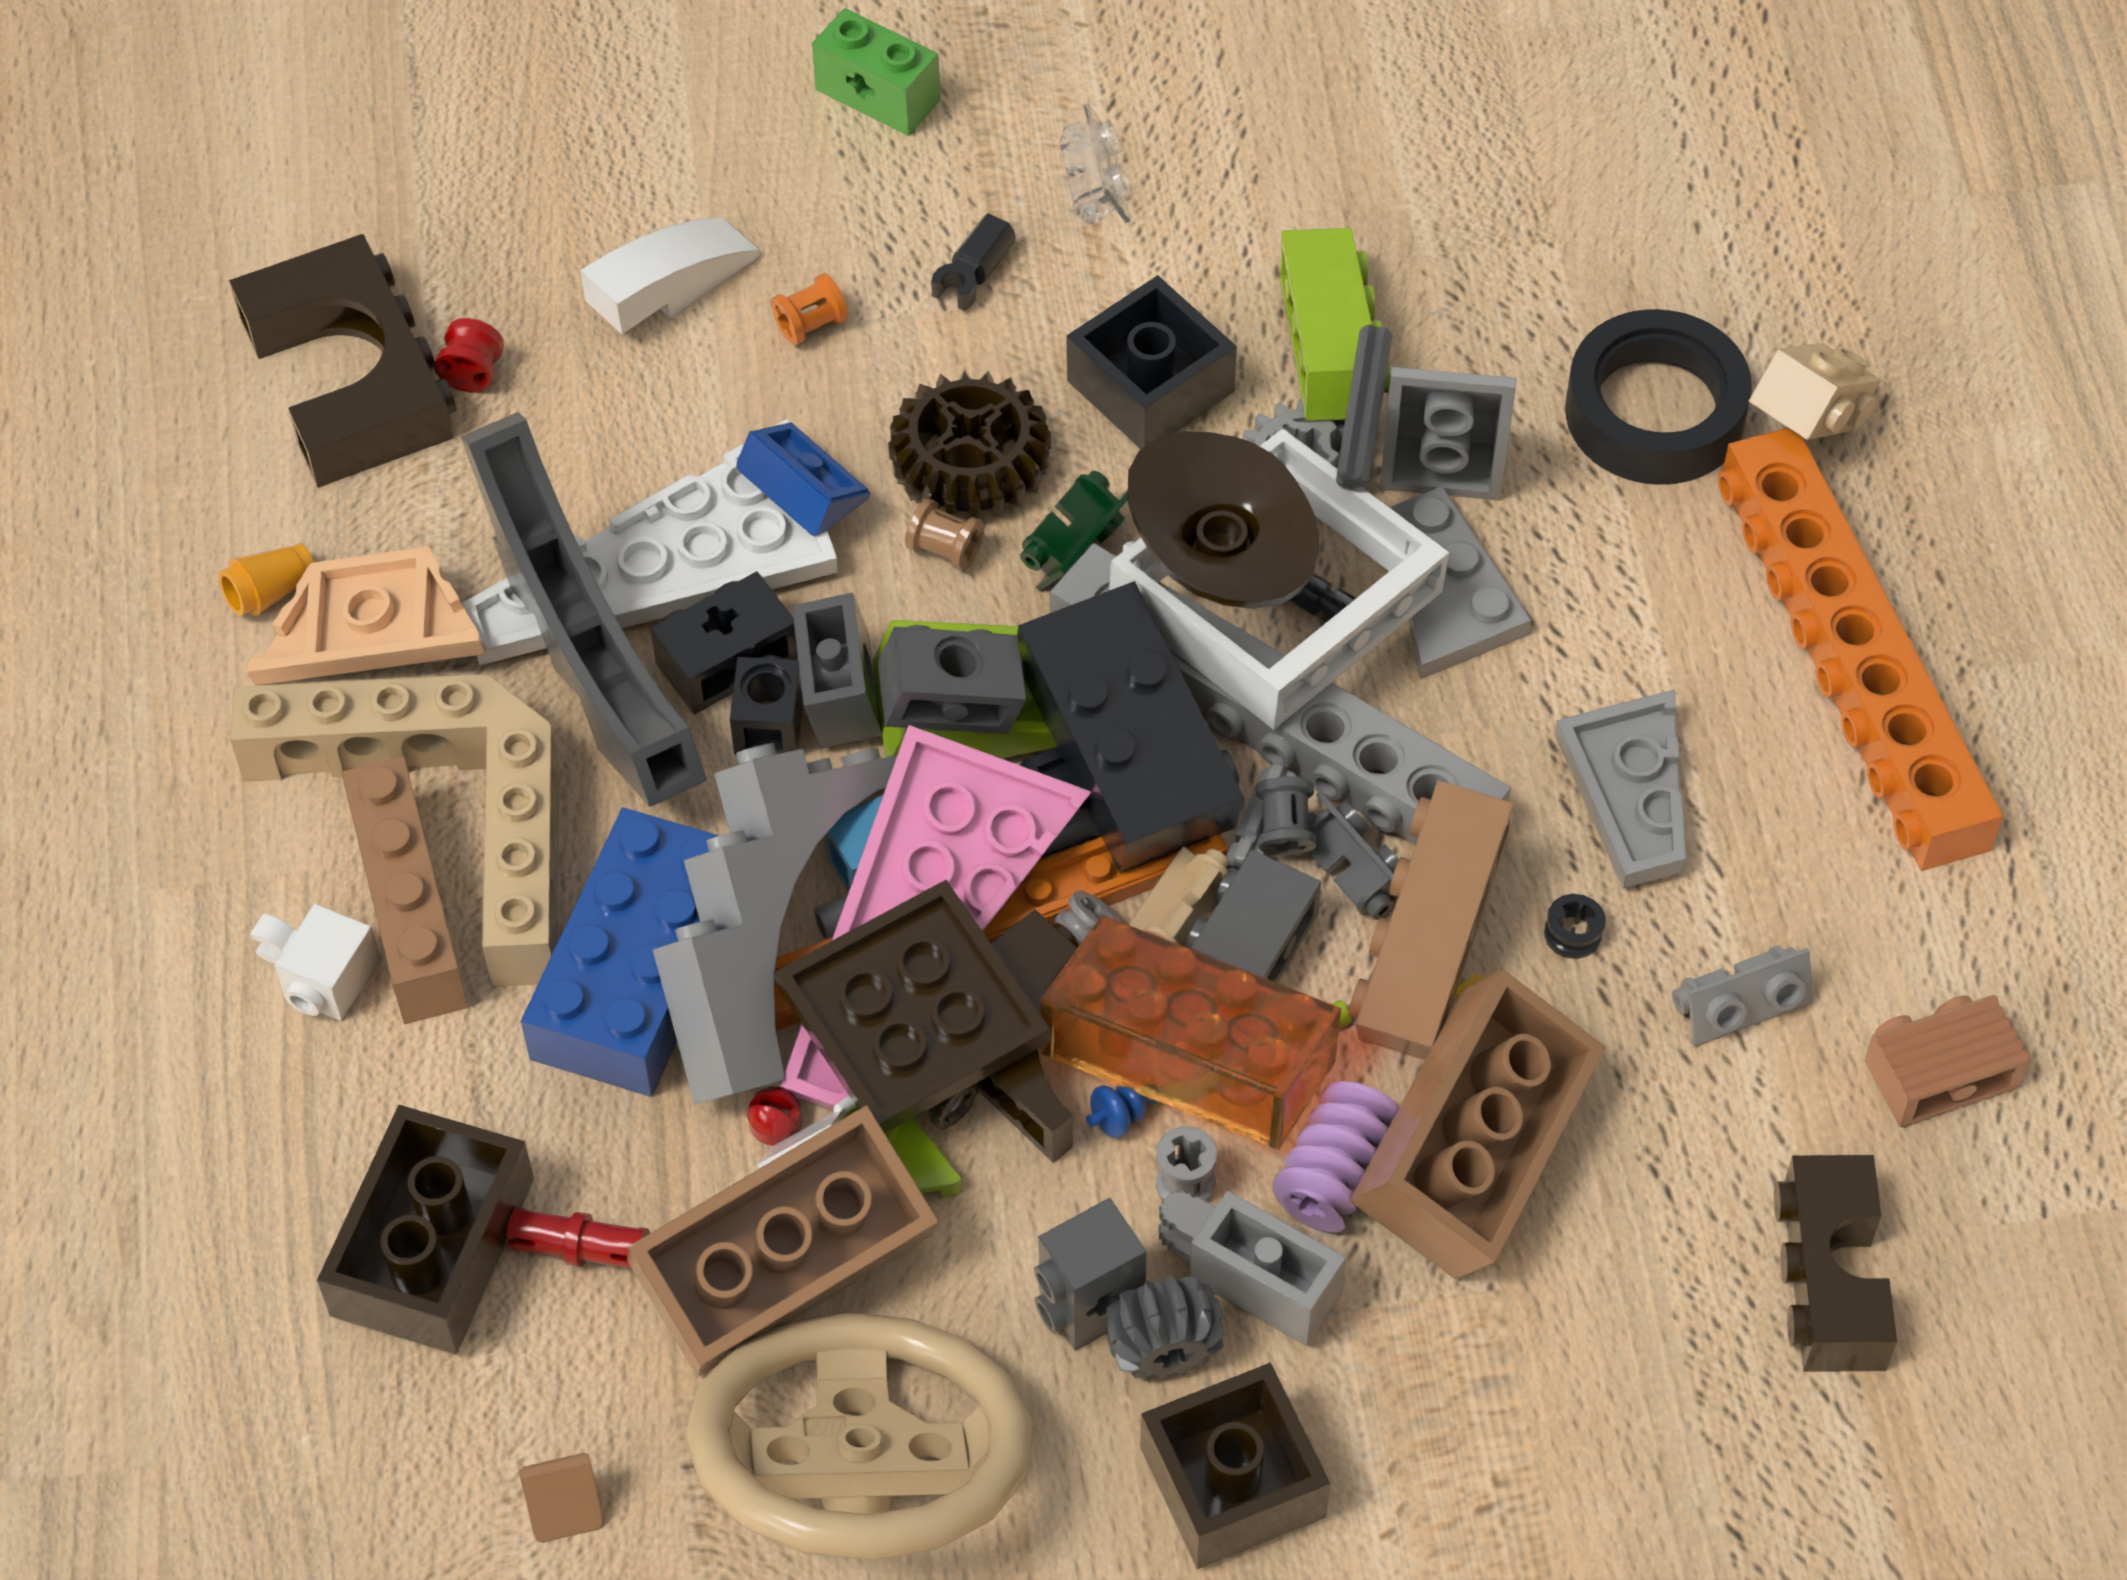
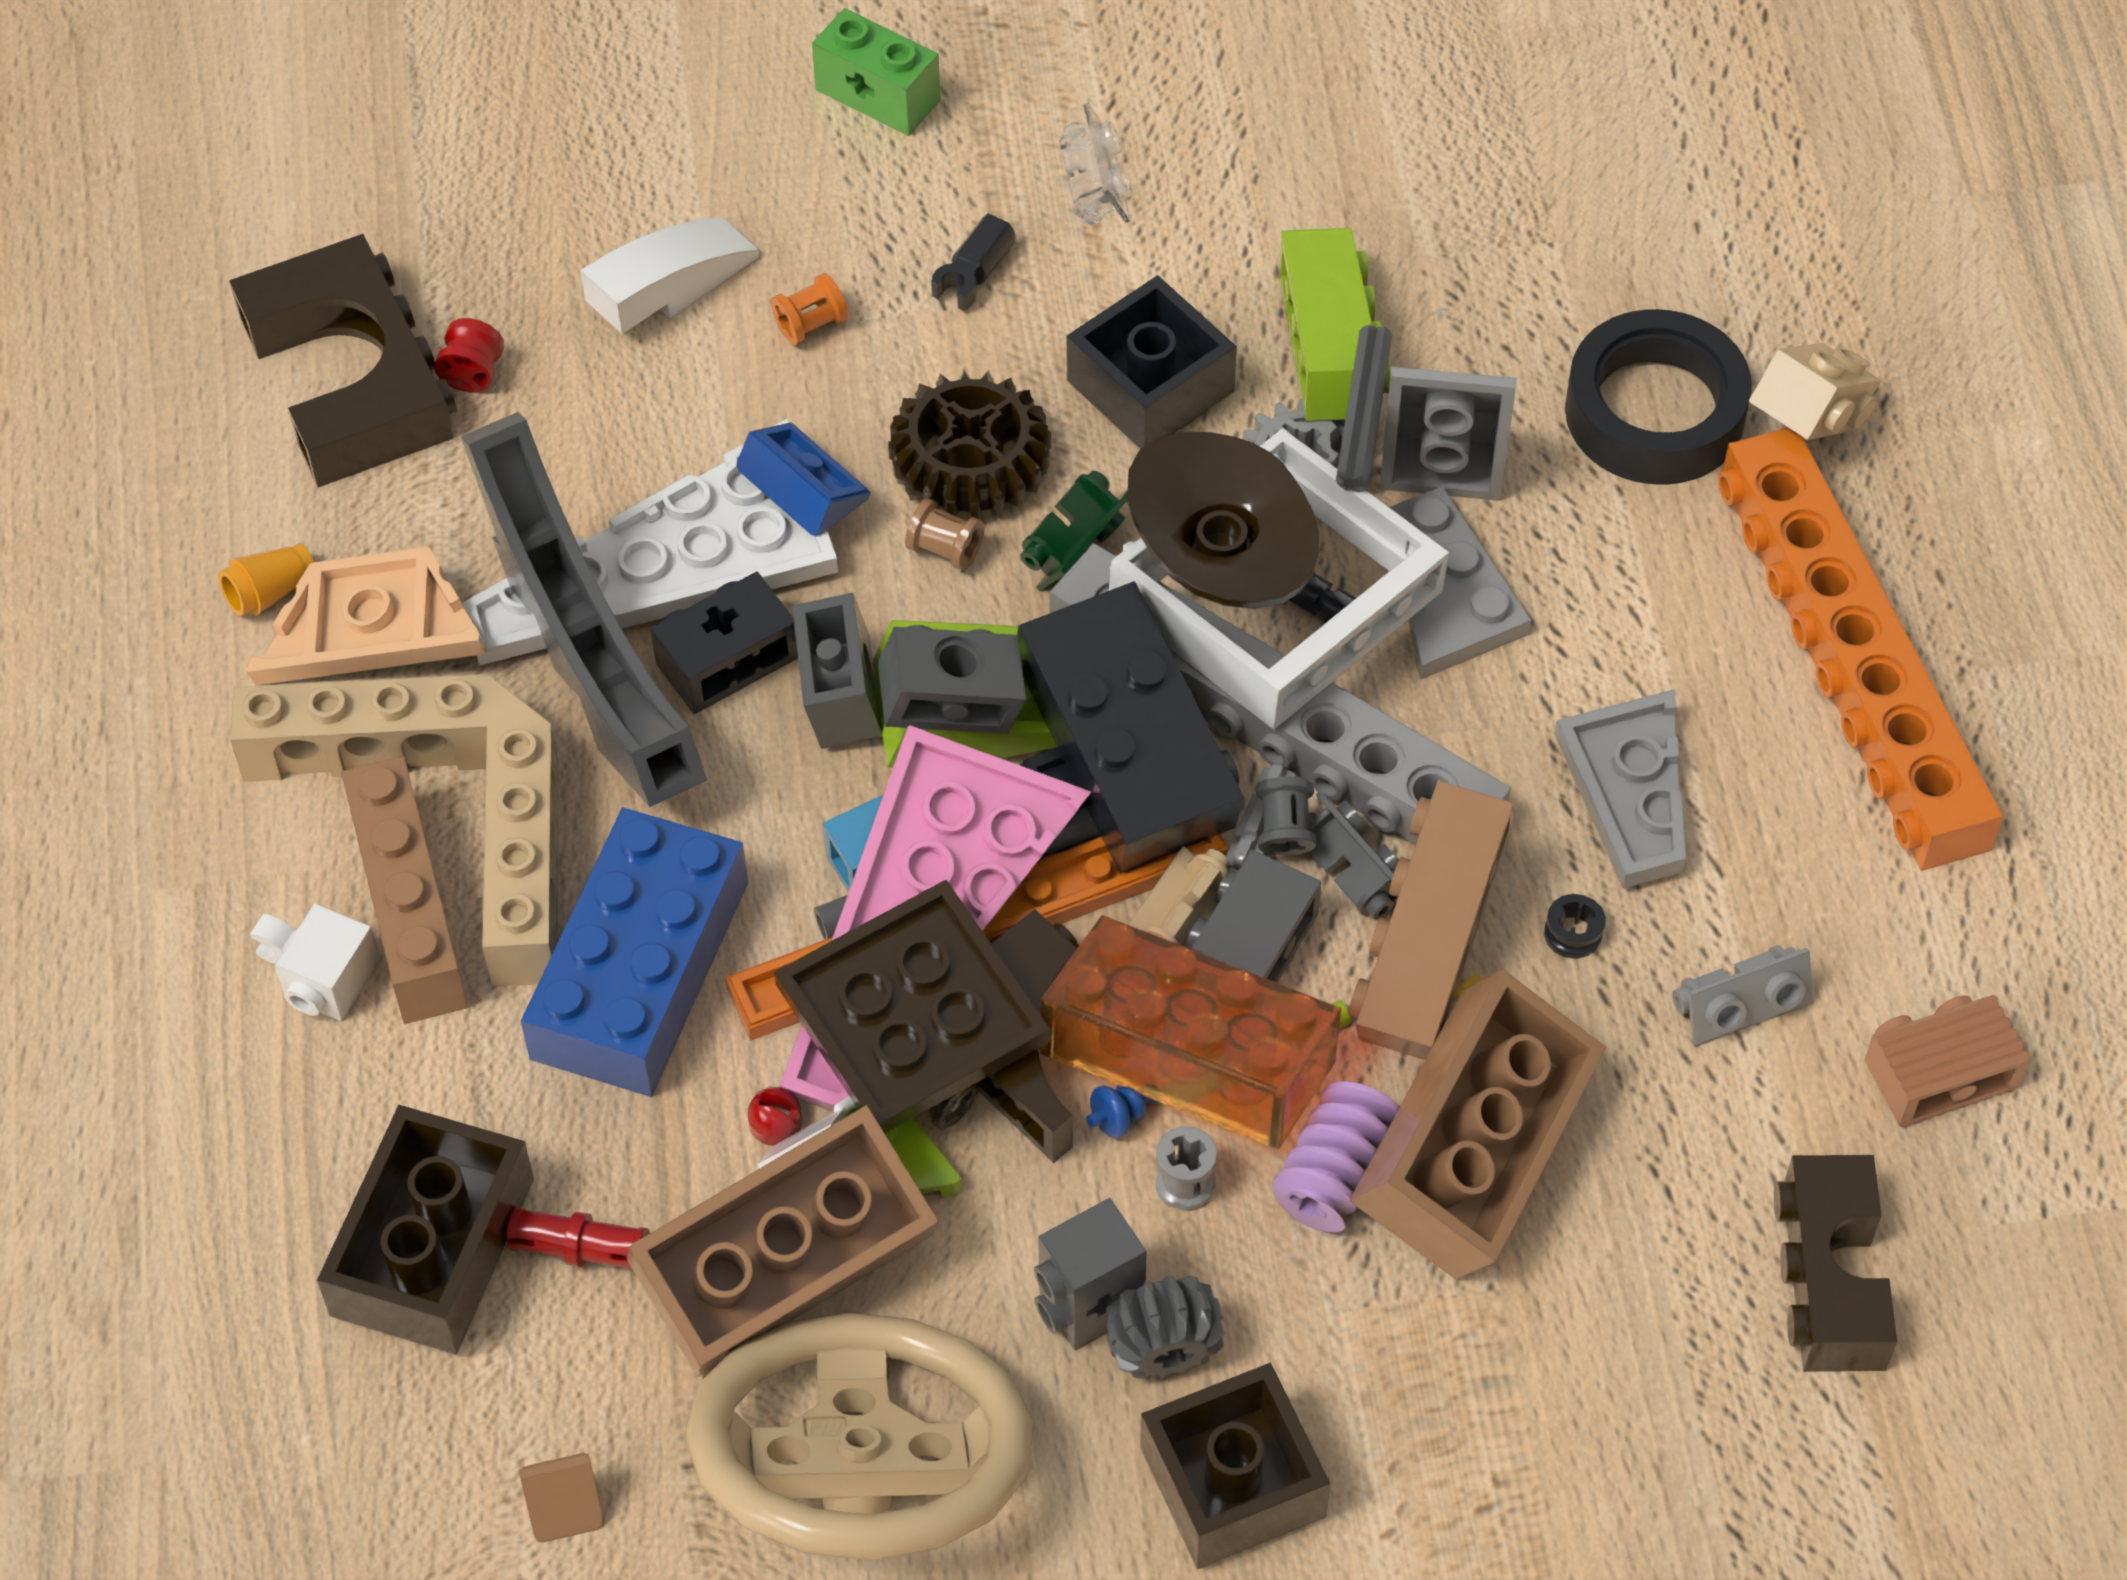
(724, 966): light grey arch -> none
(761, 724): black brick -> none
(1083, 914): light grey bush -> none
(1255, 1261): light grey hinge -> none

